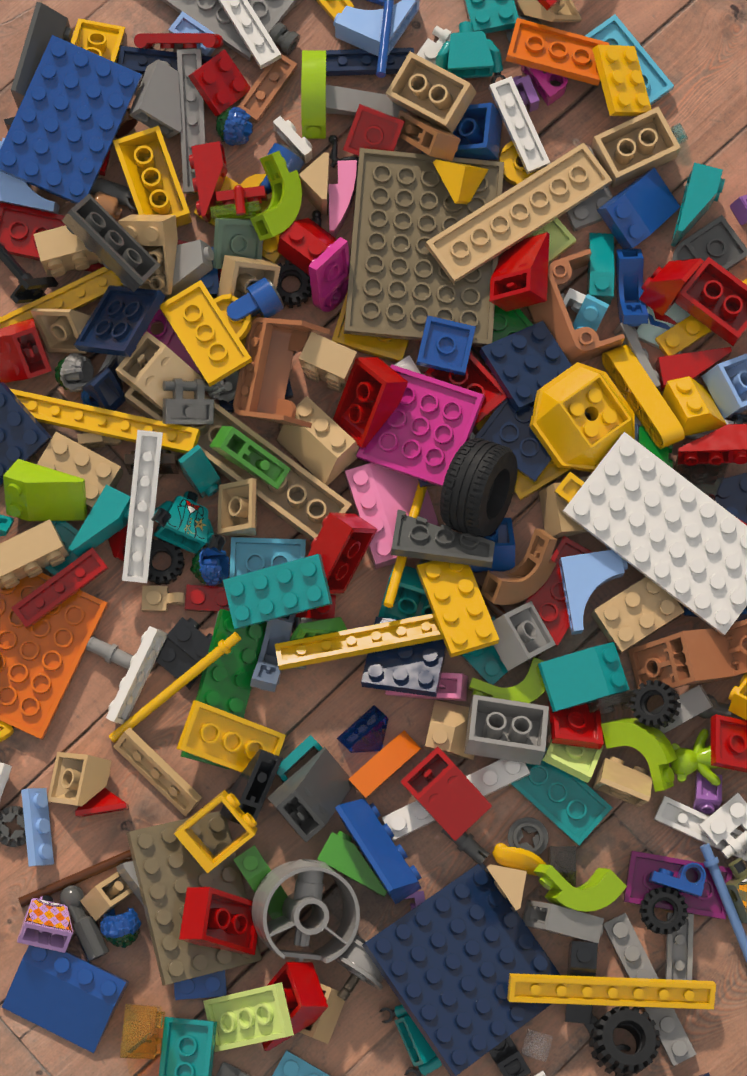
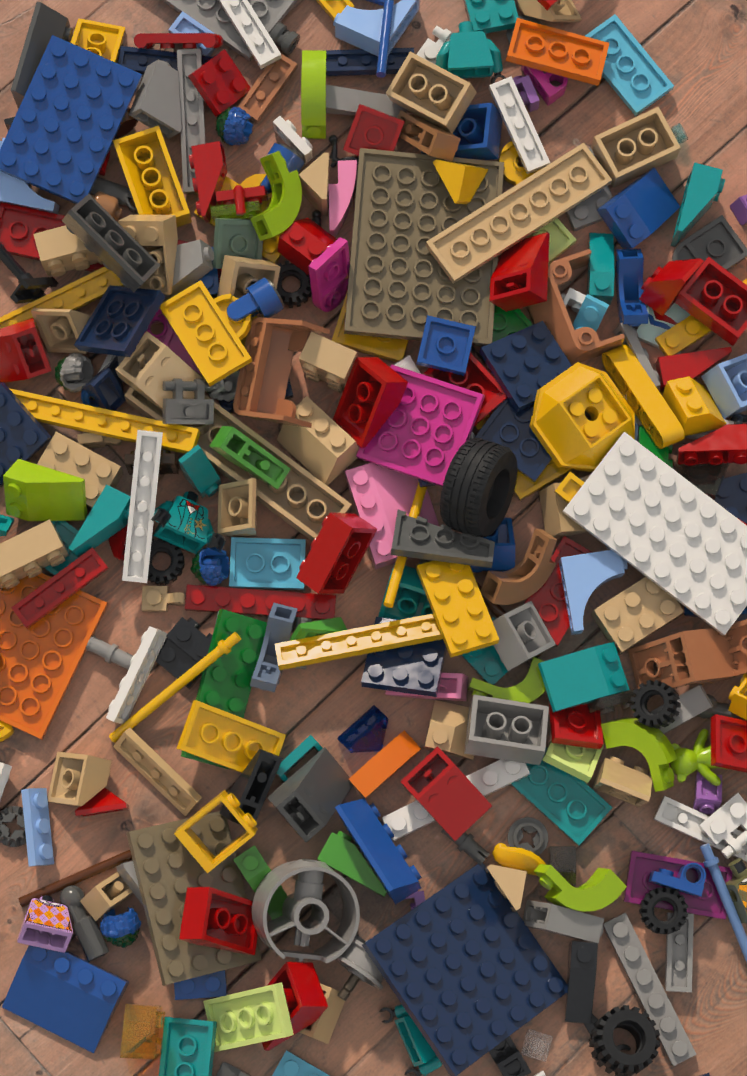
(277, 591): teal plate -> none
(611, 991): yellow plate -> none
(621, 80): yellow plate -> none

